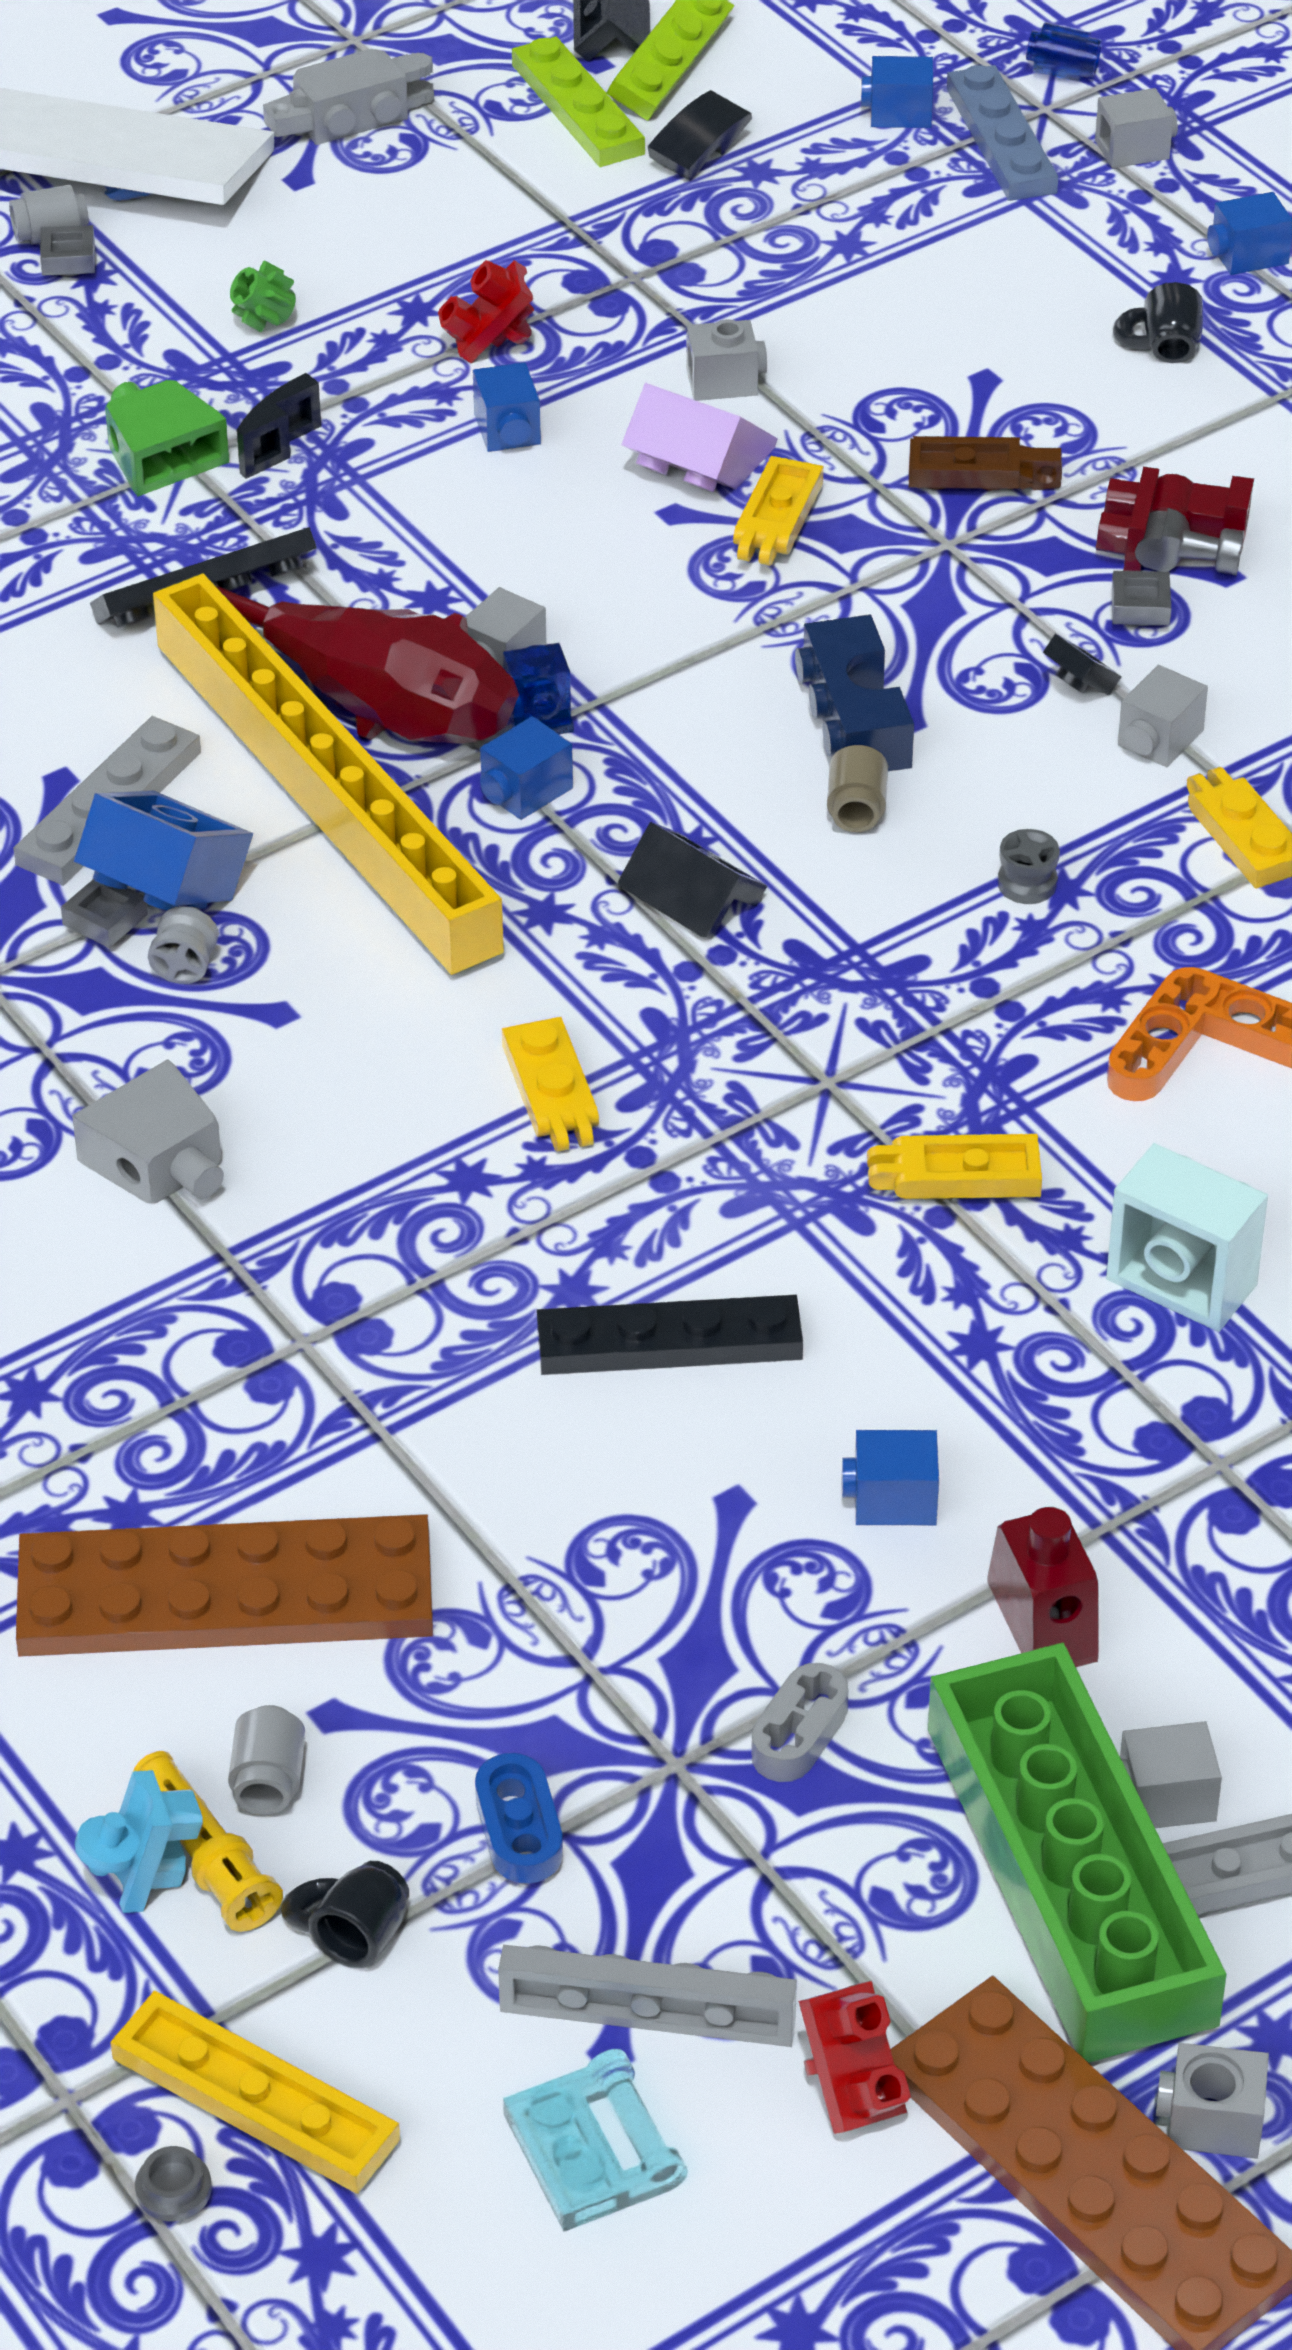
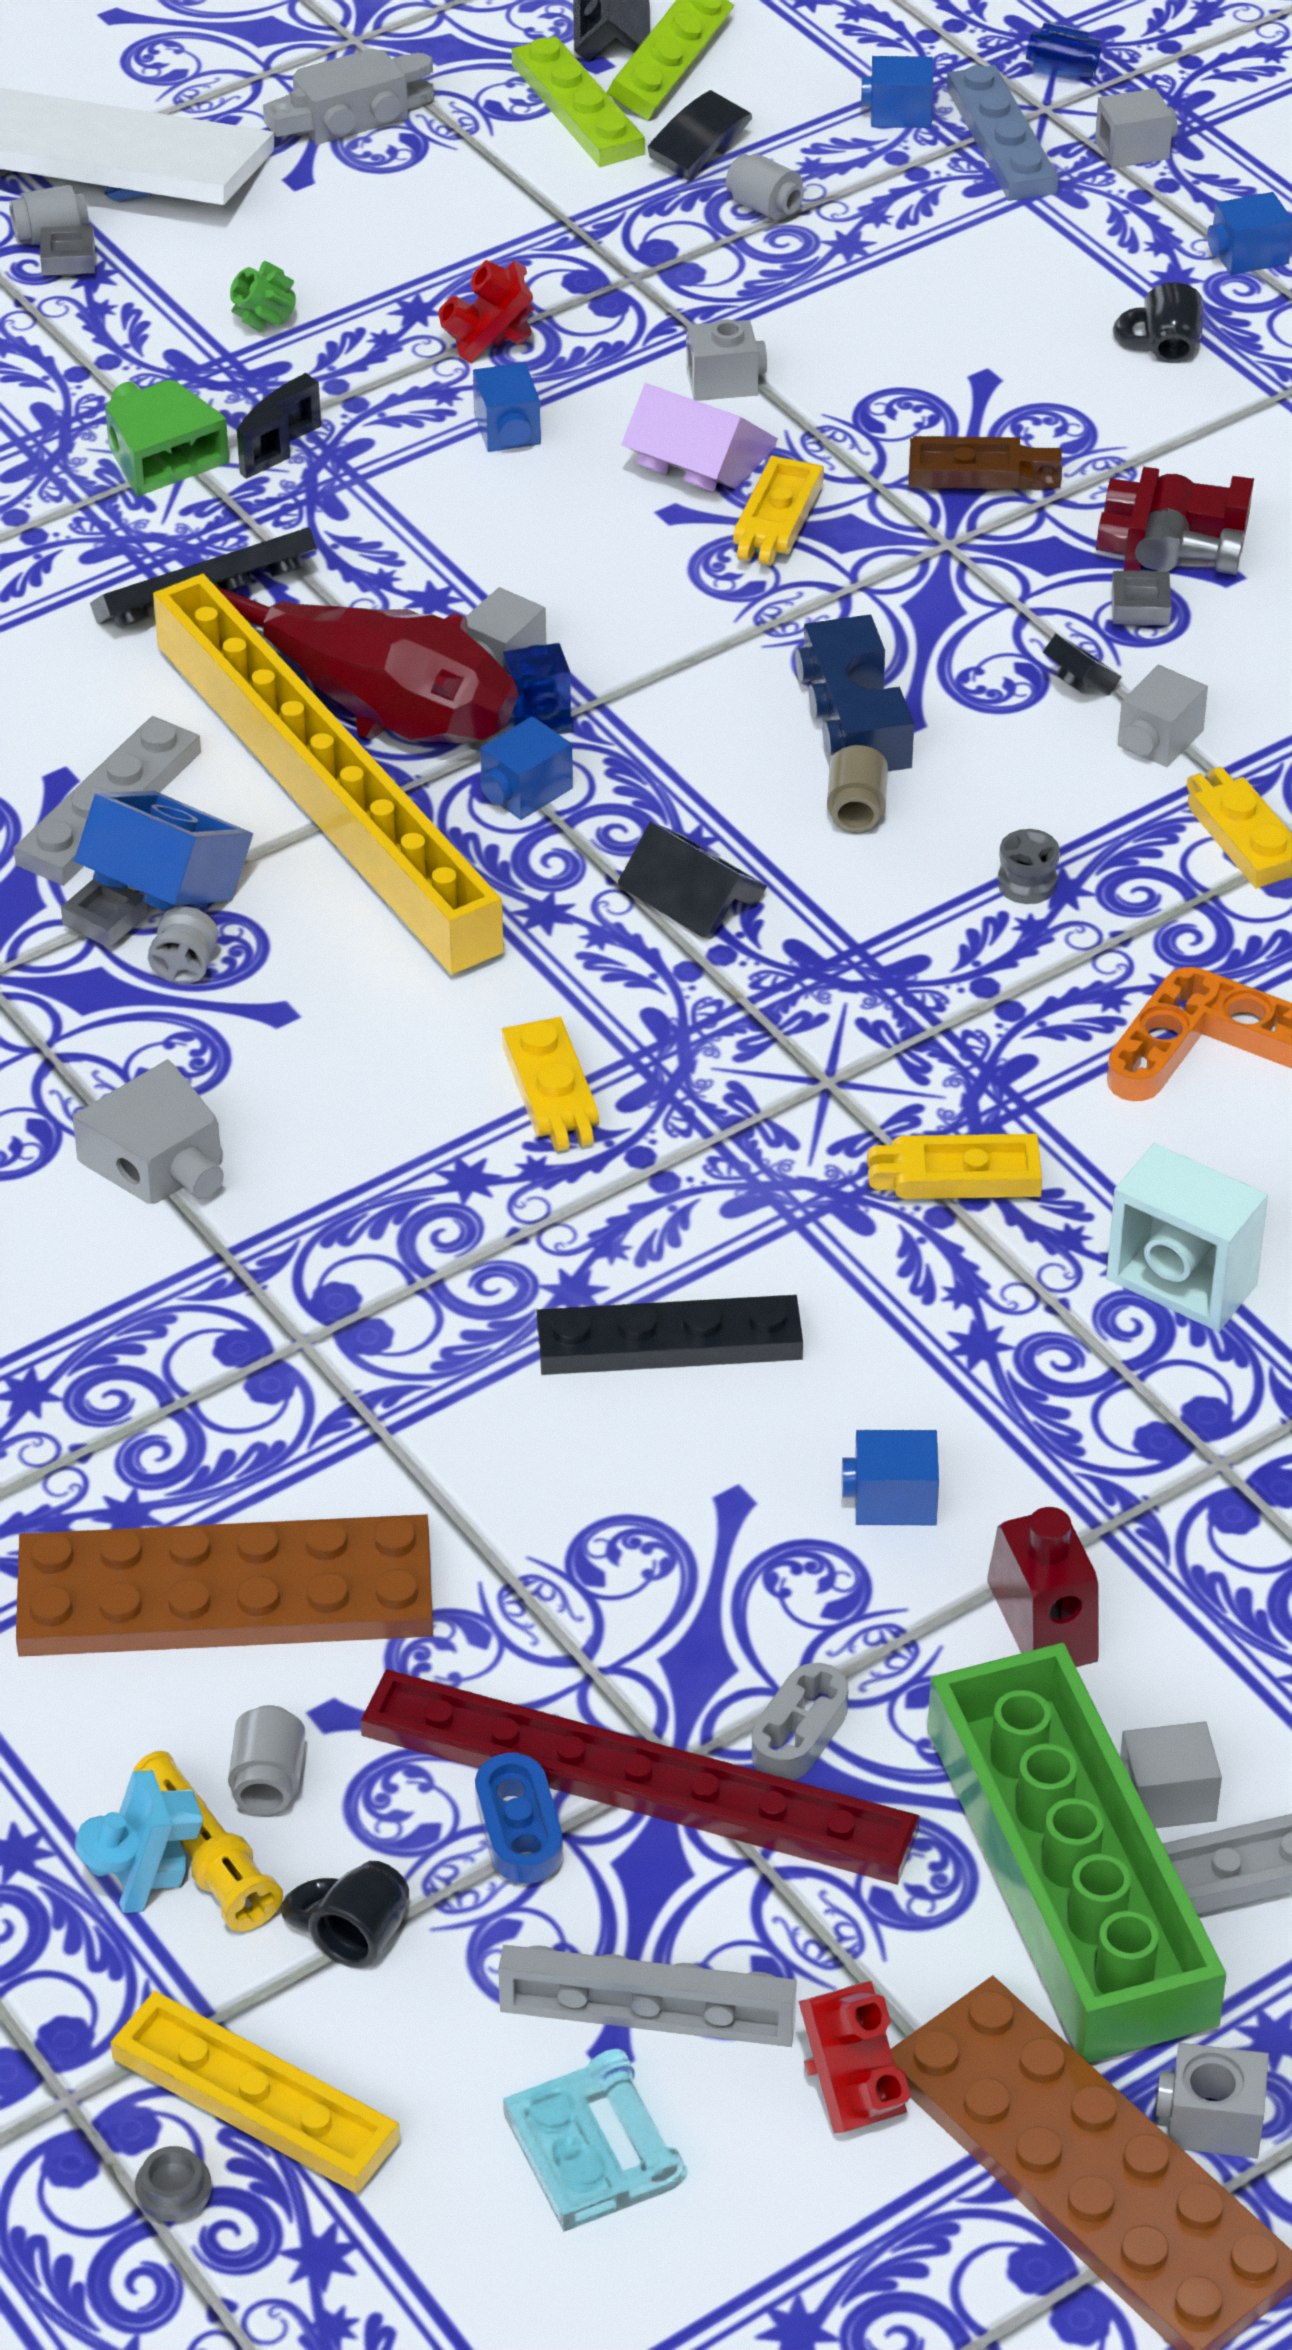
(646, 1776): none -> dark red tile
(765, 186): none -> light grey brick

